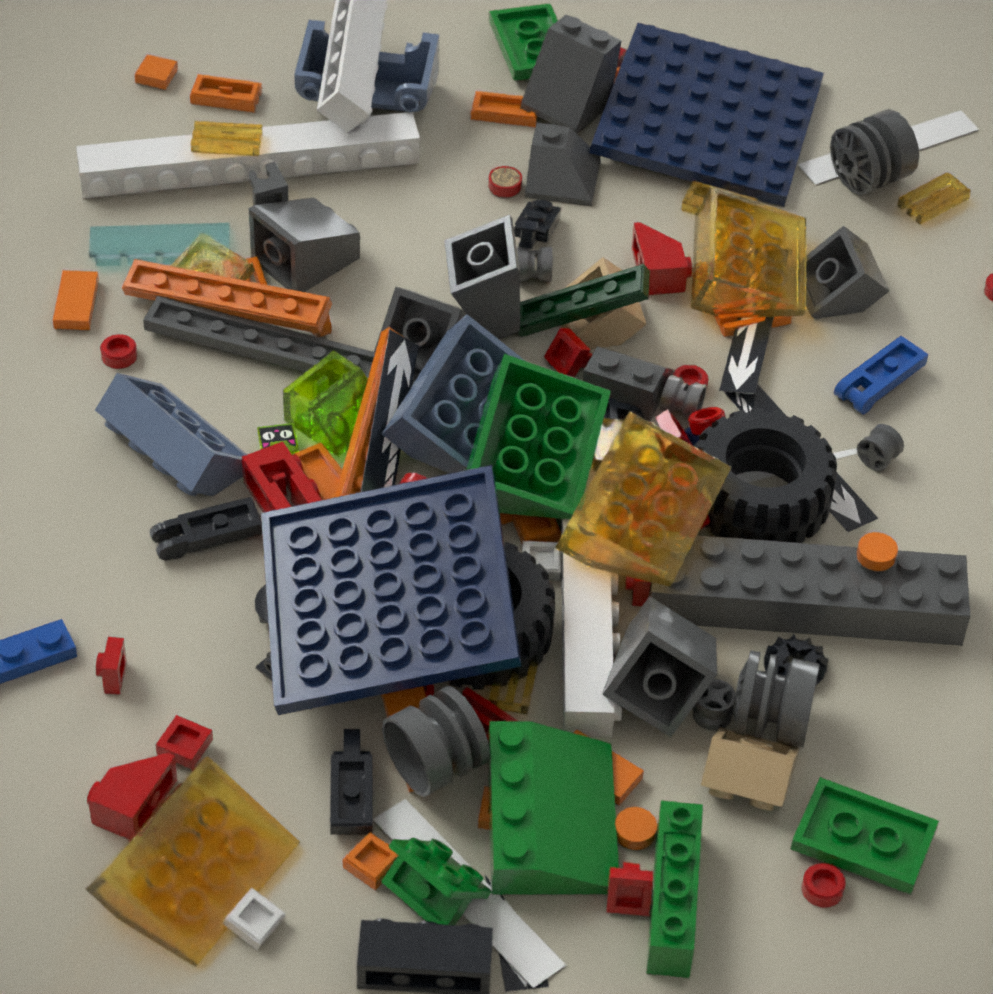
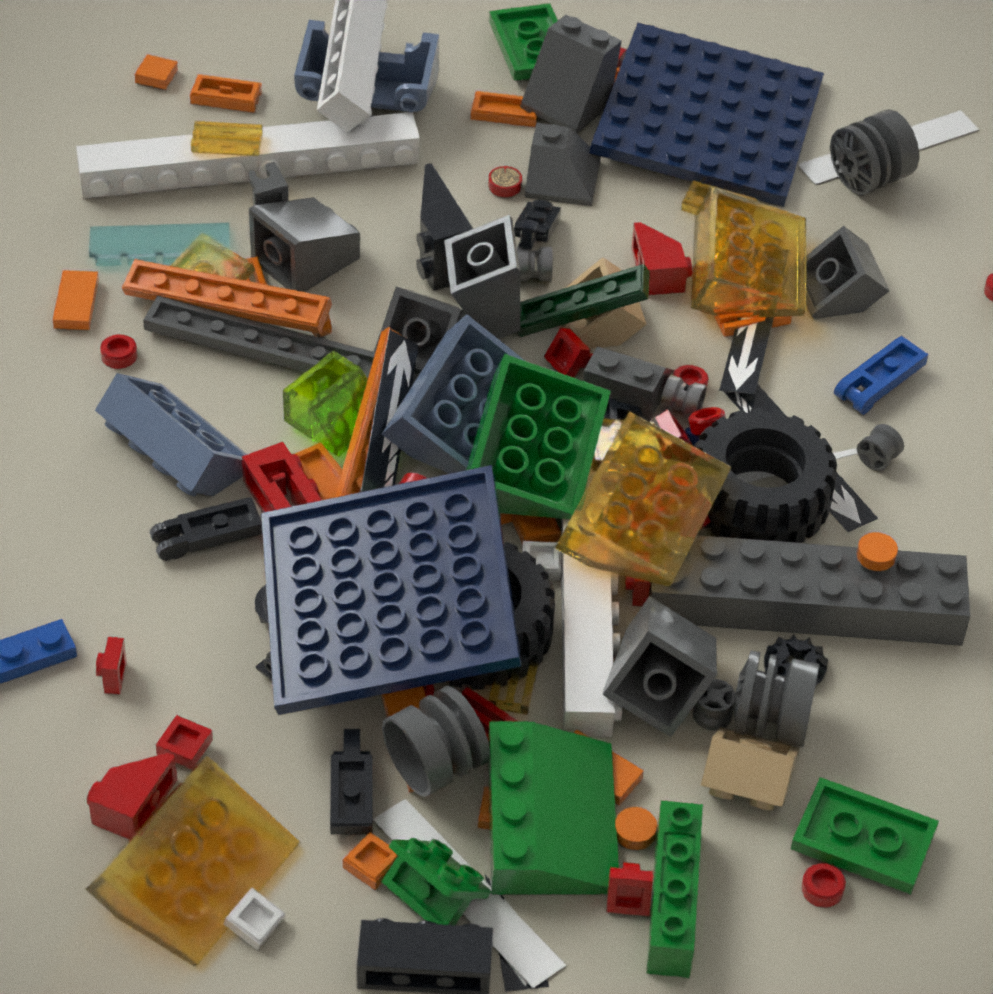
(277, 433): tile -> none
(439, 221): none -> black slope
(938, 201): clear yellow tile -> none

